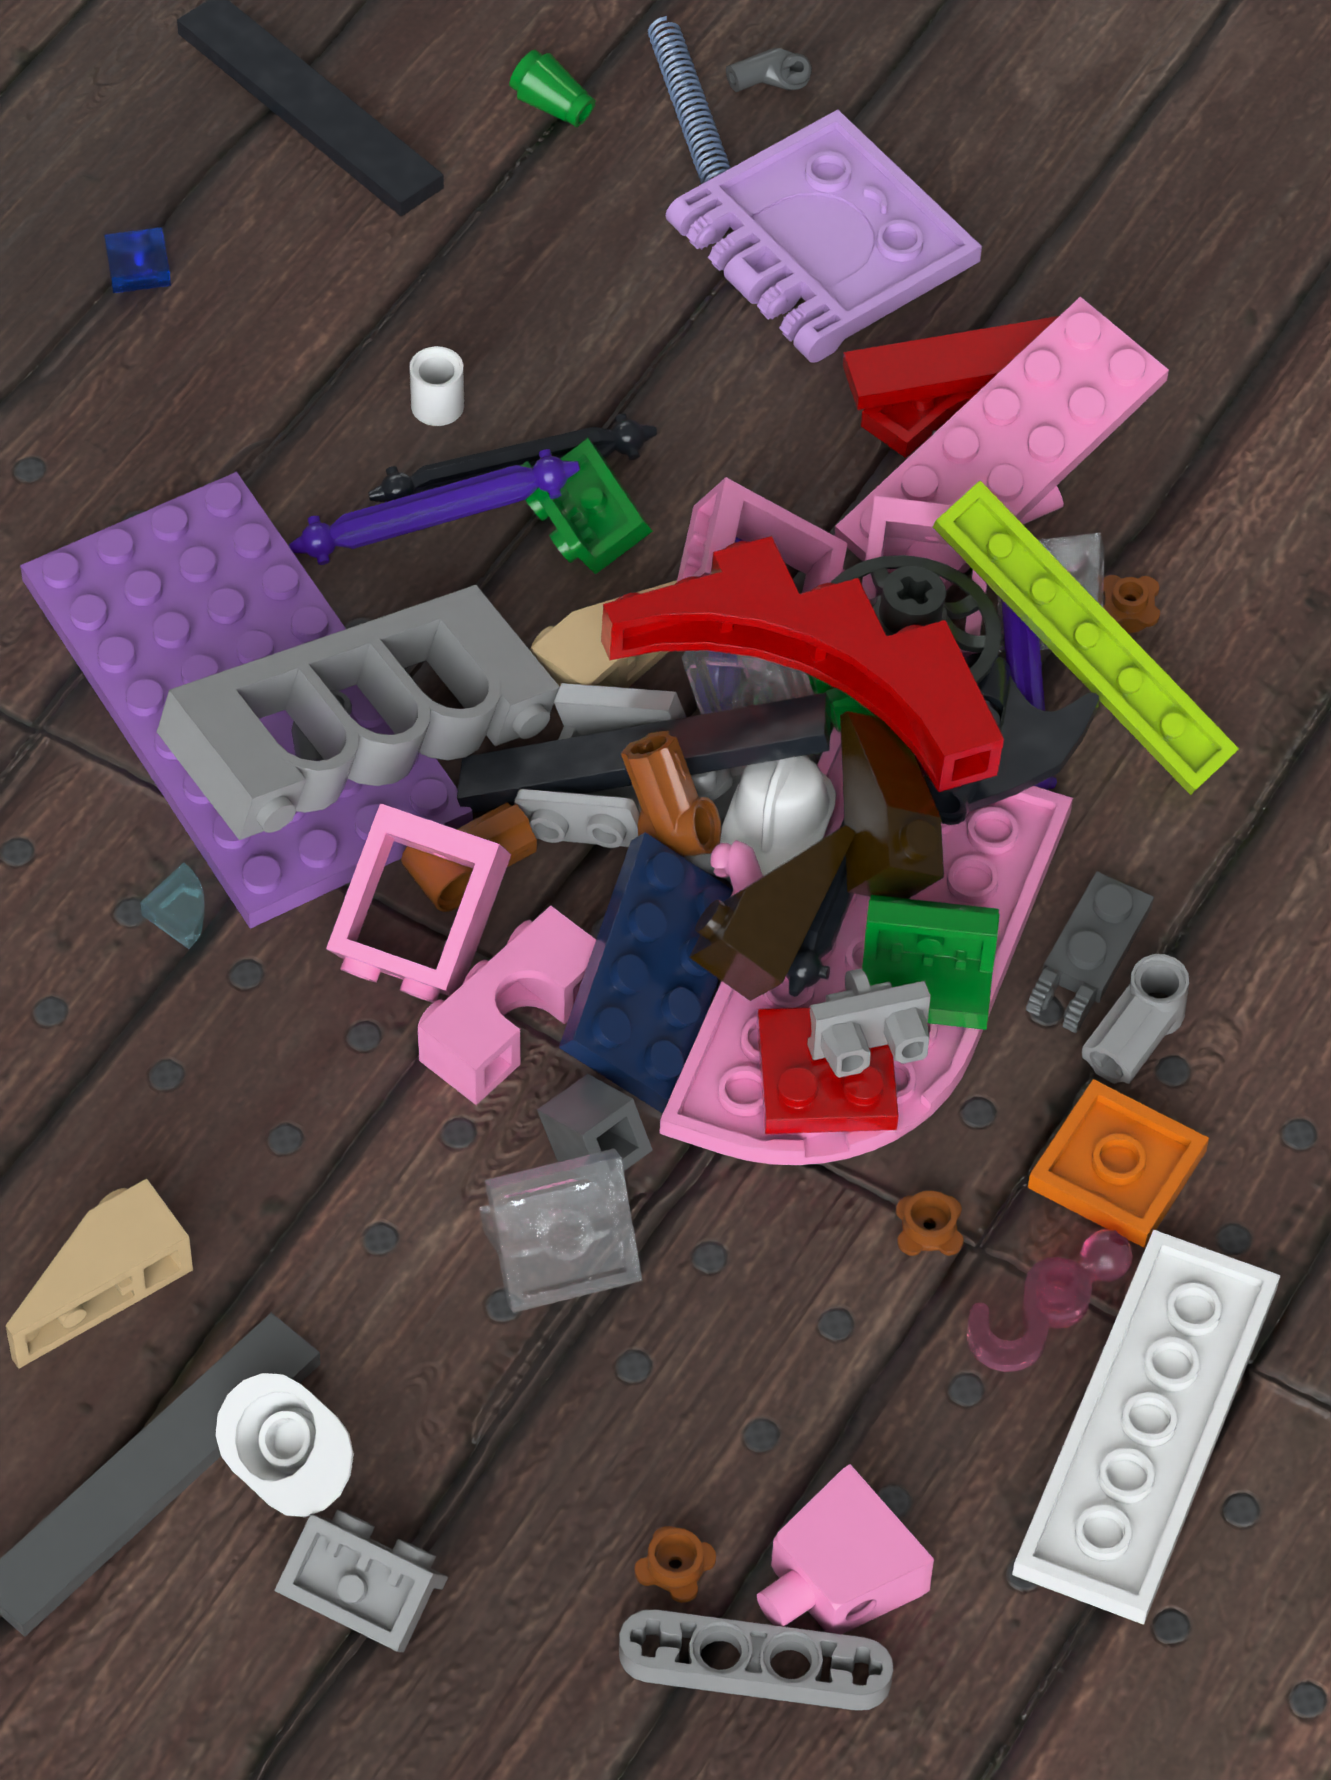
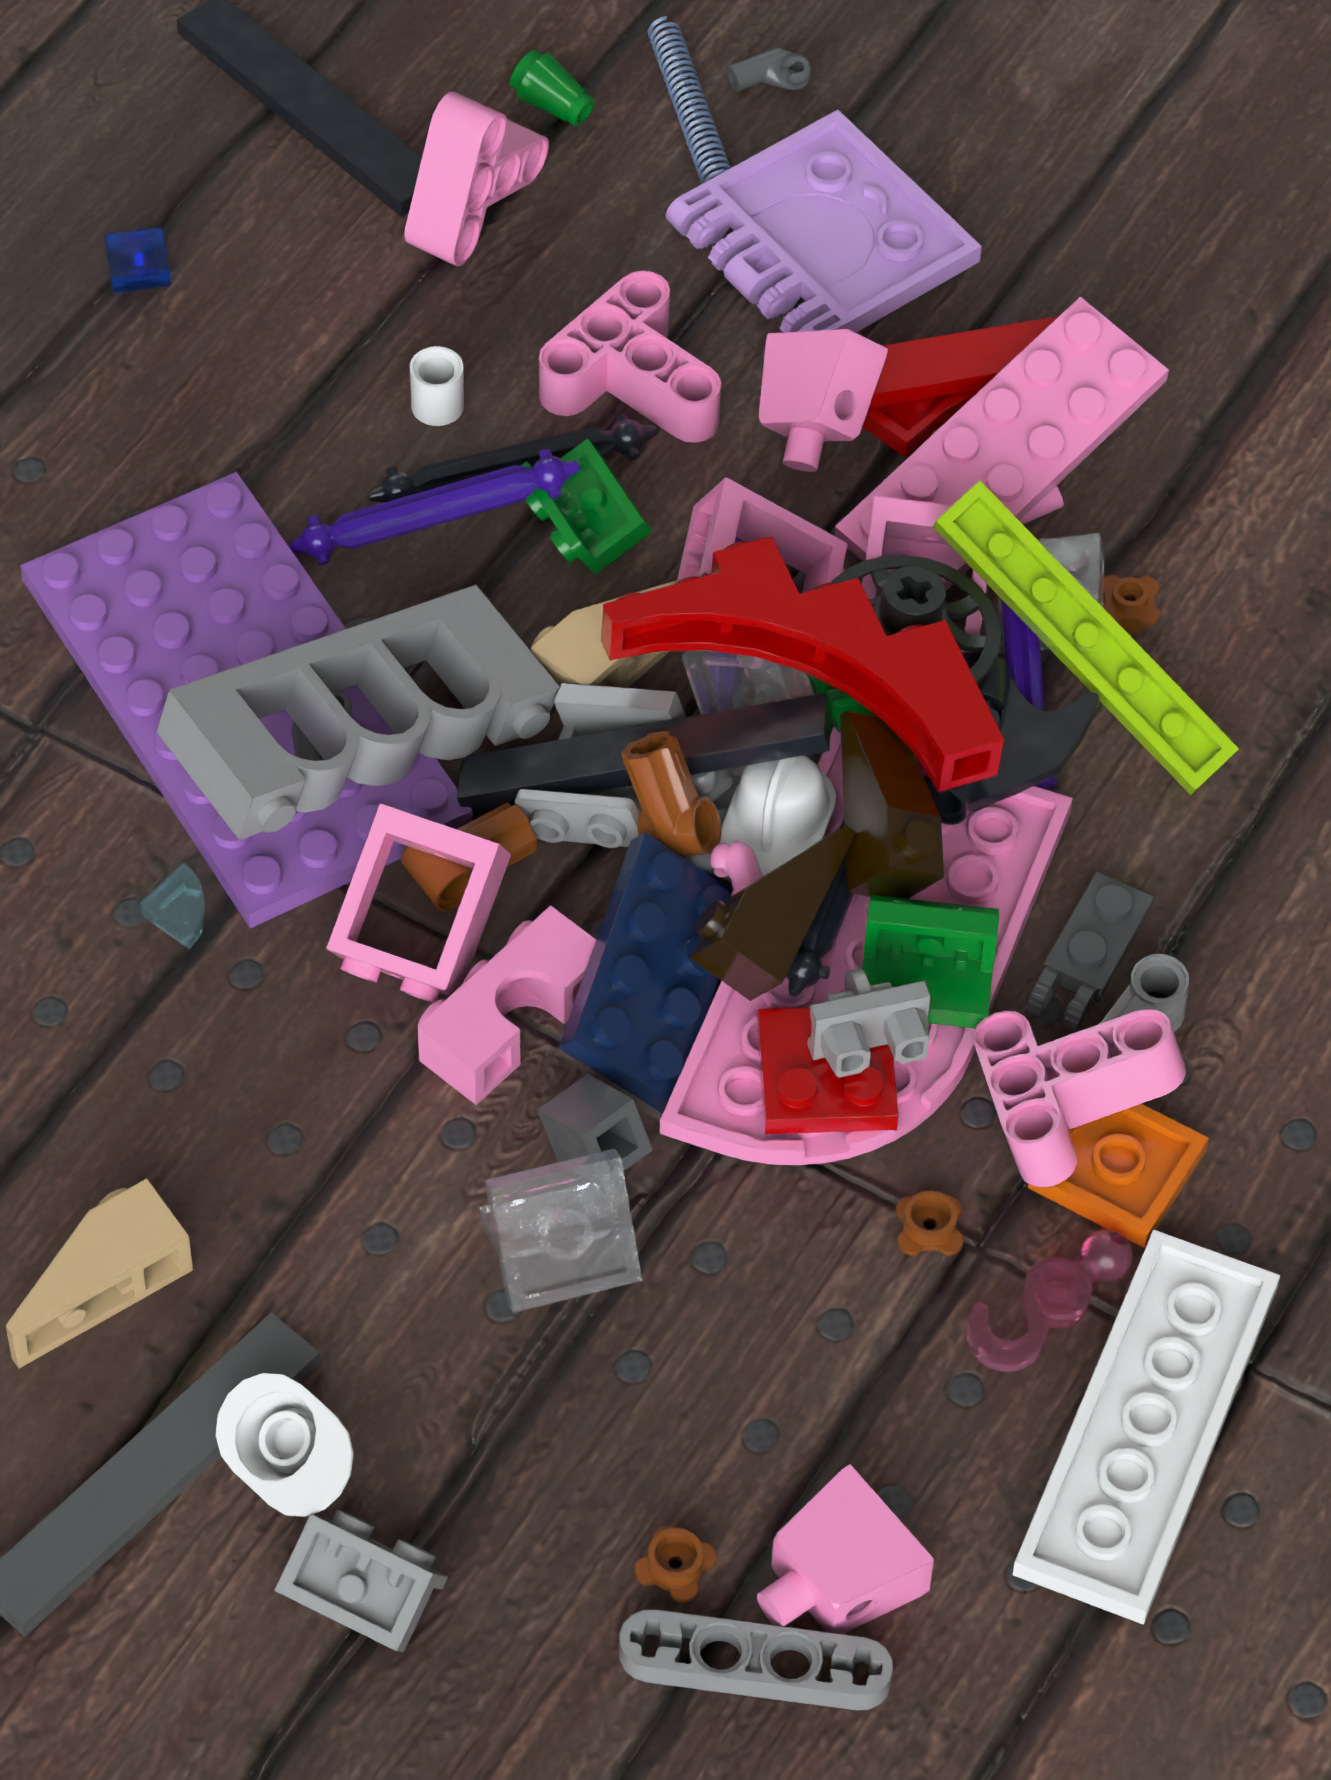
(467, 165): none -> bright pink beam
(625, 350): none -> bright pink beam
(817, 389): none -> bright pink torso
(1071, 1081): none -> bright pink beam

